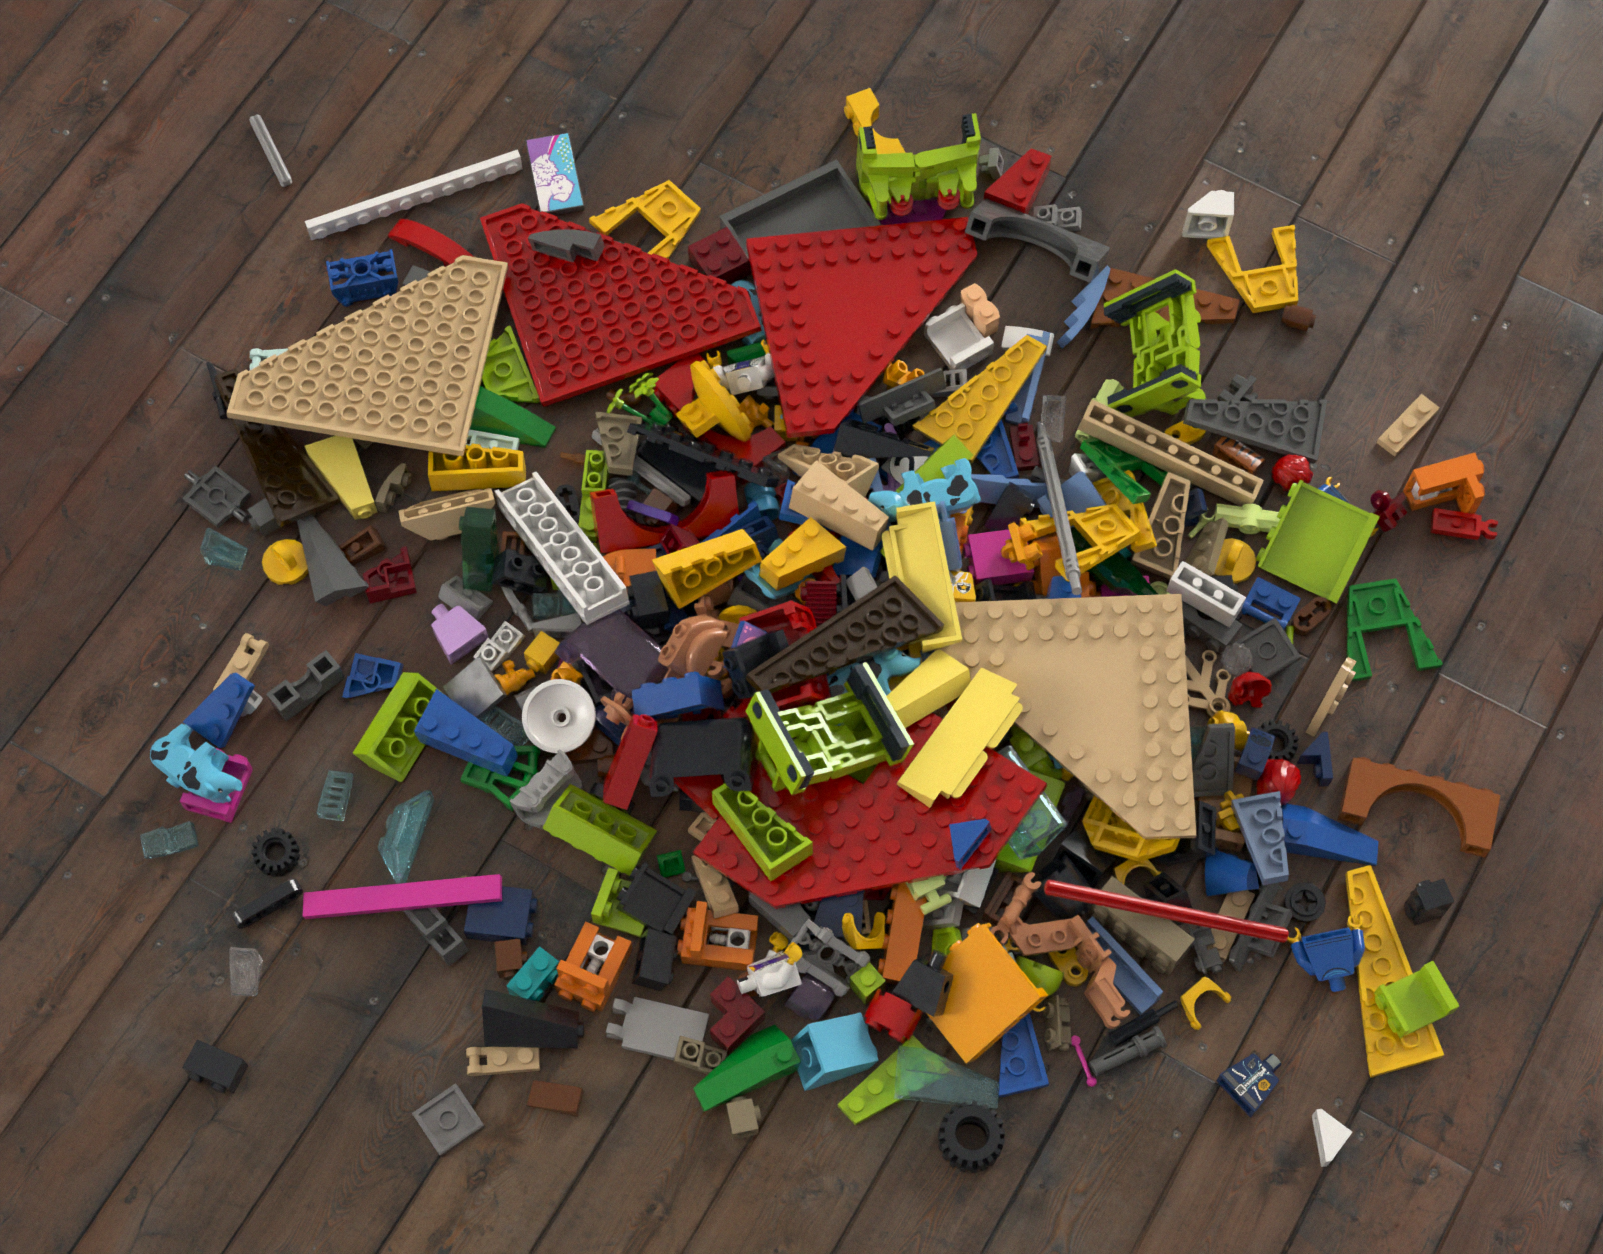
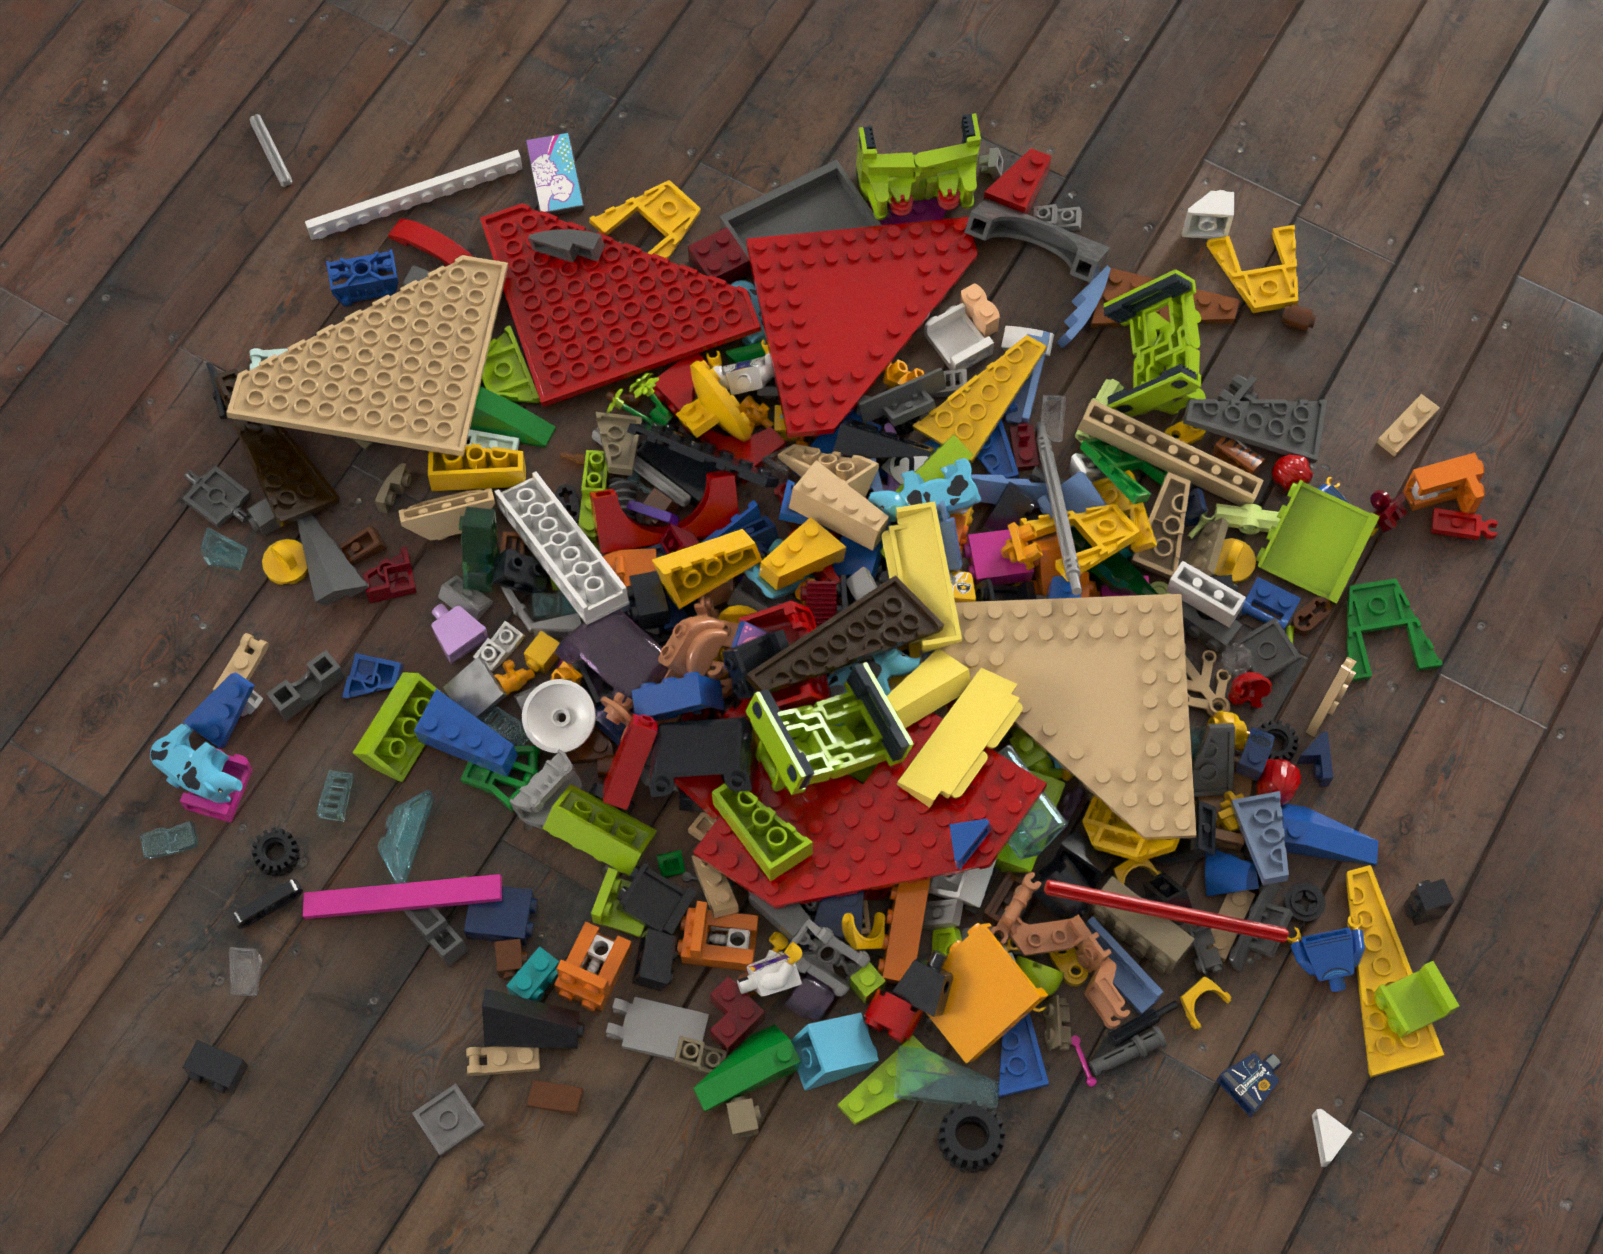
(341, 467): light yellow slope -> none
(764, 498): dark azure wheel -> none
(863, 111): yellow arch -> none
(929, 889): yellowish green brick -> none
(1470, 807): dark orange arch -> none

